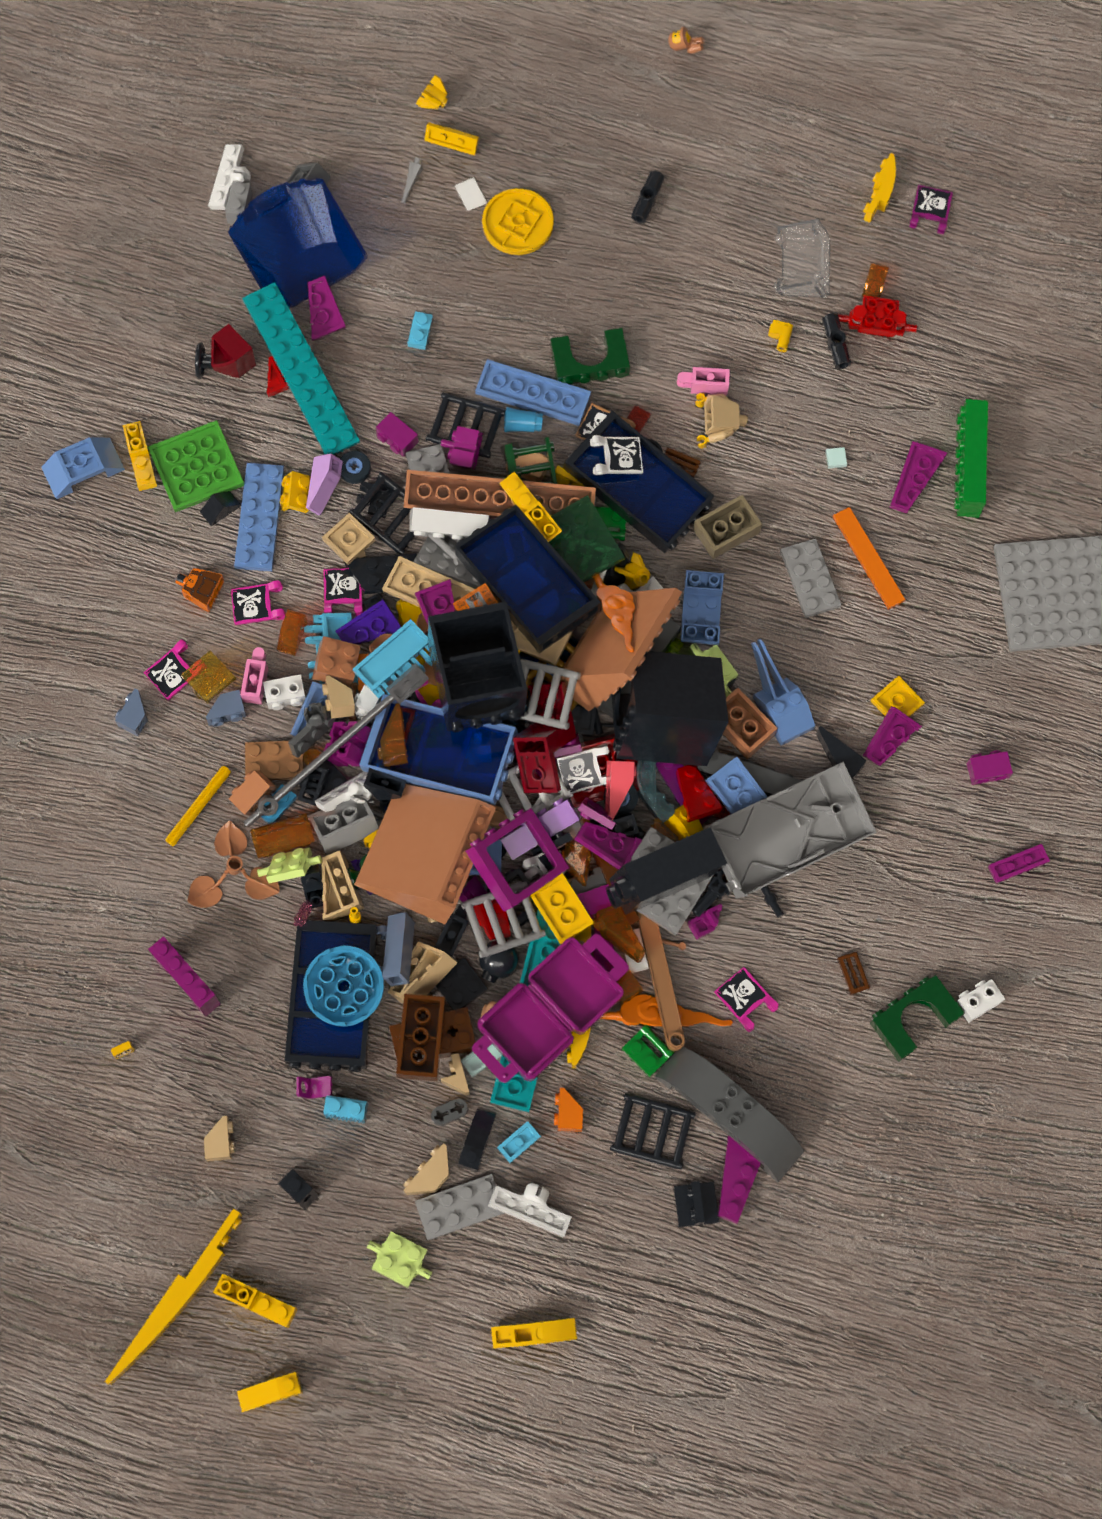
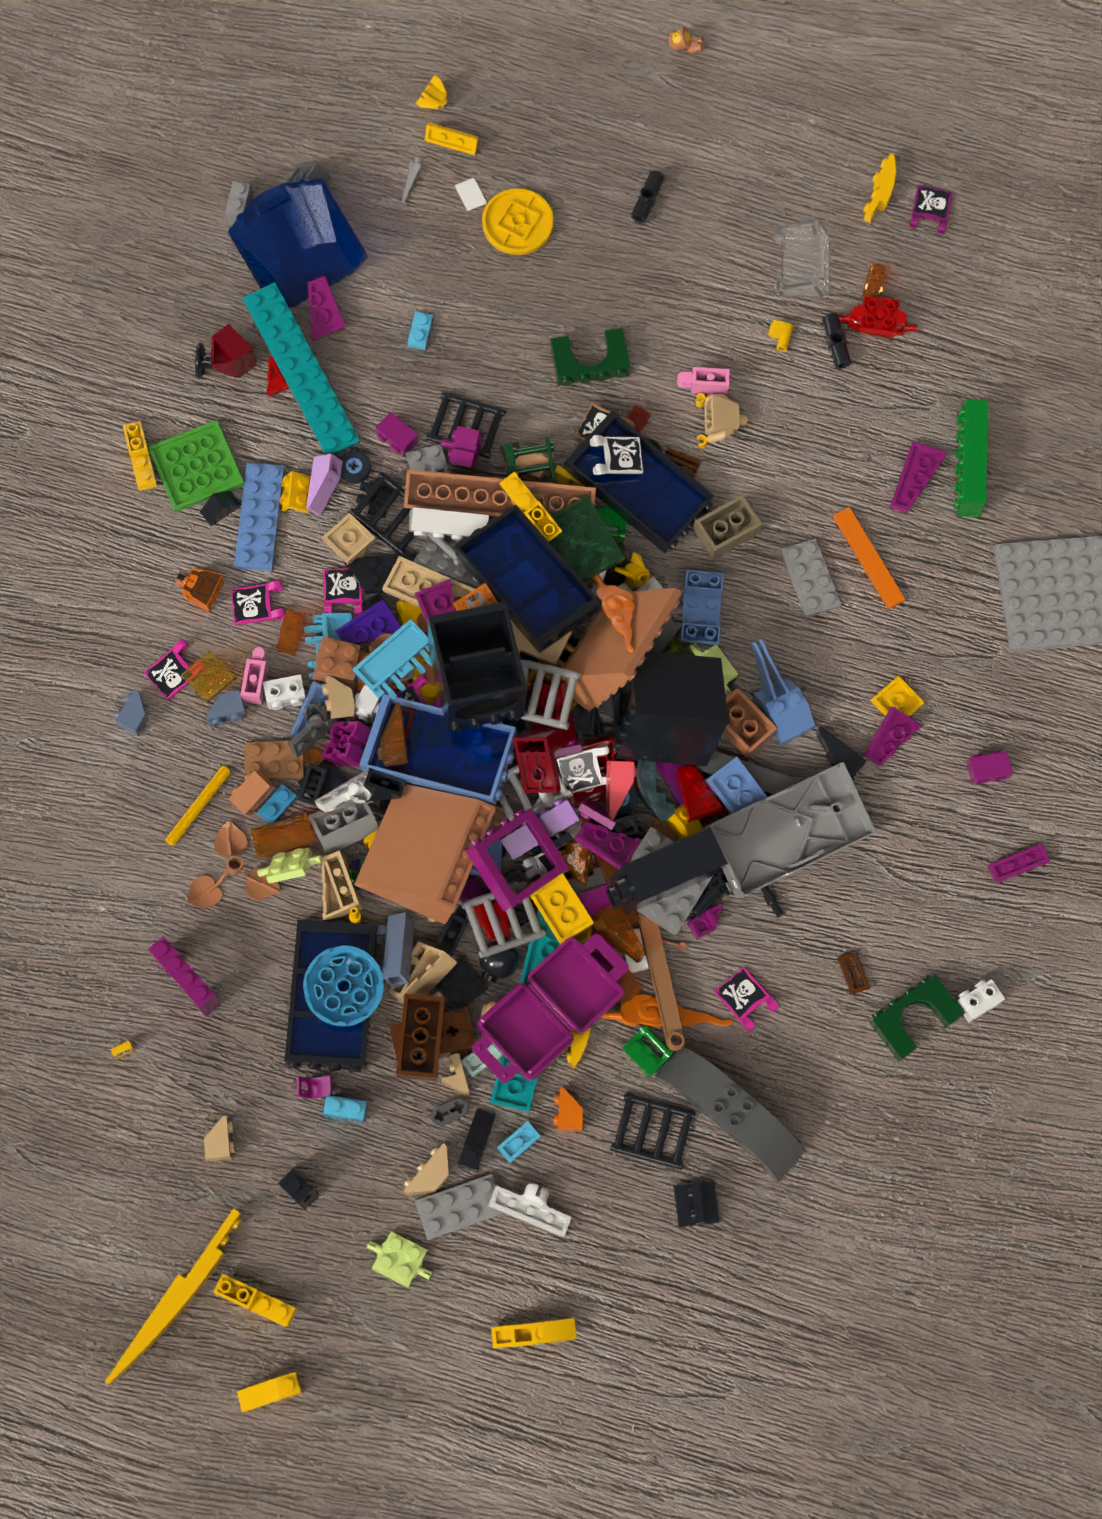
(80, 463): medium blue slope -> none
(228, 172): white plate -> none
(302, 914): clear pink axle -> none
(313, 886): black slope -> none
(398, 690): flat silver bar -> none
(522, 421): dark azure plant -> none
(533, 392): medium blue plate -> none
(737, 1181): magenta wing -> none
(836, 457): light aqua tile -> none

